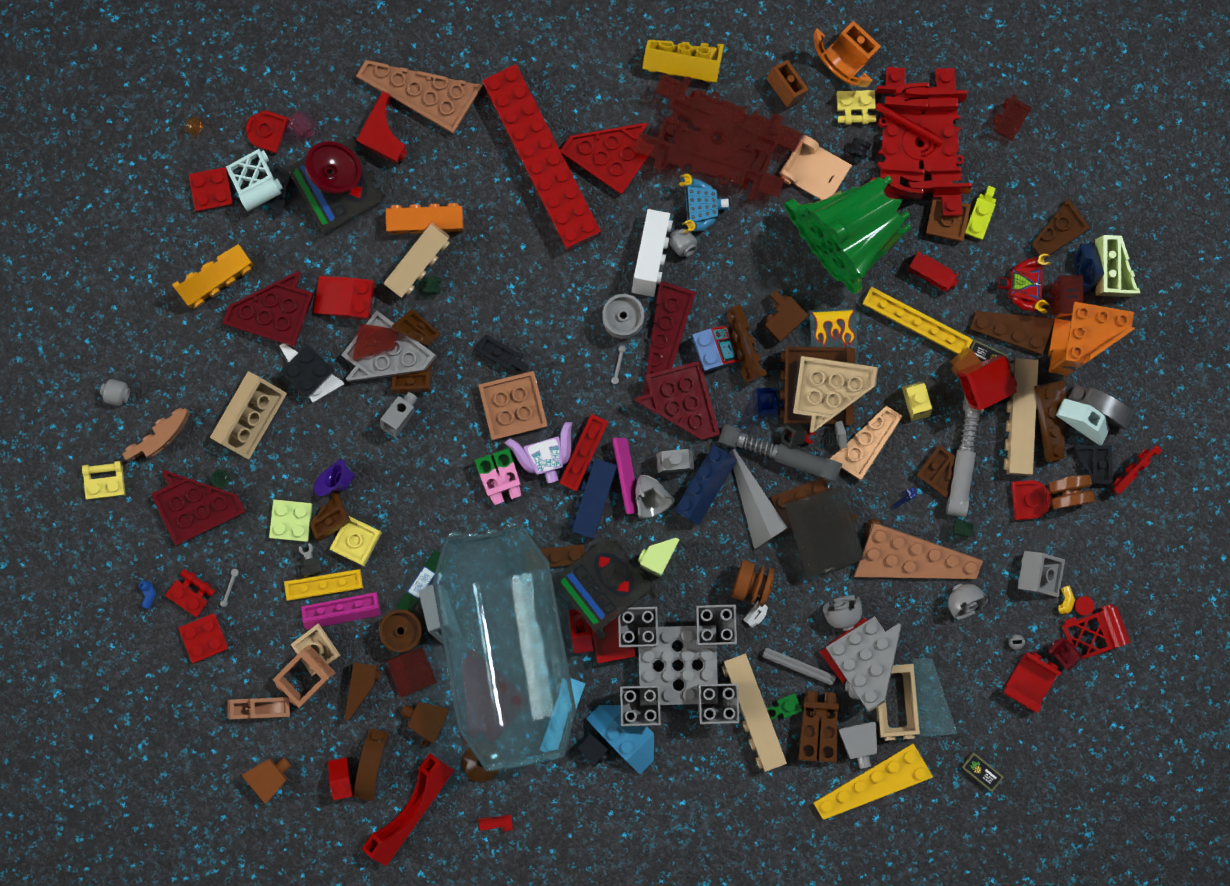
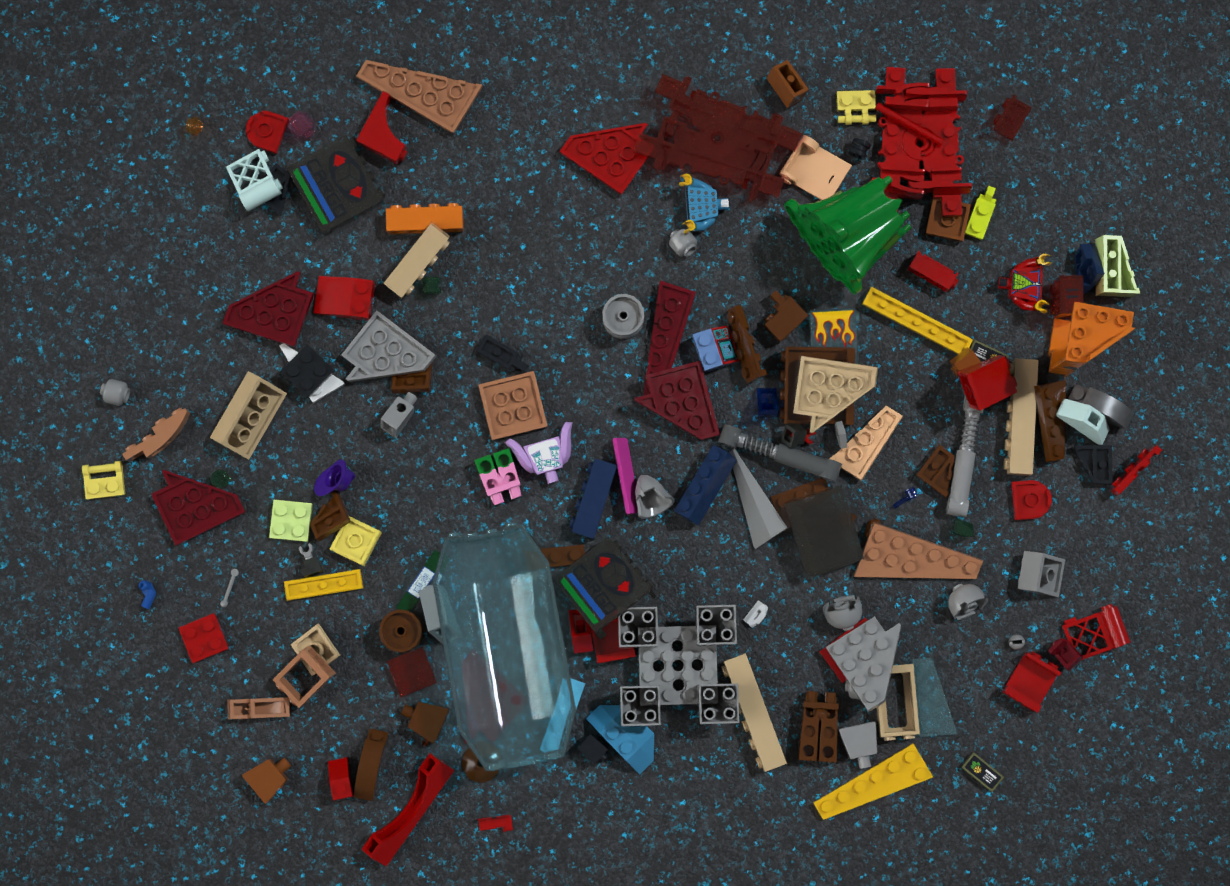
(187, 598): red plate -> none
(211, 189): red plate -> none
(214, 277): light orange wedge -> none
(337, 161): dark red dish -> none
(341, 610): dark pink slope -> none
(362, 682): reddish brown slope -> none
(374, 340): clear red wing -> none
(416, 328): reddish brown wing -> none
(541, 158): red brick -> none
(583, 452): red plate -> none
(615, 380): light grey hinge -> none
(651, 252): white wedge -> none
(657, 556): yellowish green slope -> none
(675, 461): light grey torso -> none
(683, 59): yellow wedge -> none
(753, 583): dark orange wheel -> none
(787, 706): green plate -> none
(799, 666): light grey axle -> none
(848, 54): orange piece -> none
(917, 401): light yellow torso -> none
(1018, 330): reddish brown wing -> none
(1061, 230): reddish brown wing -> none
(1068, 602): yellow arm -> none
(1071, 491): dark orange wheel -> none
(1084, 605): red tile -> none

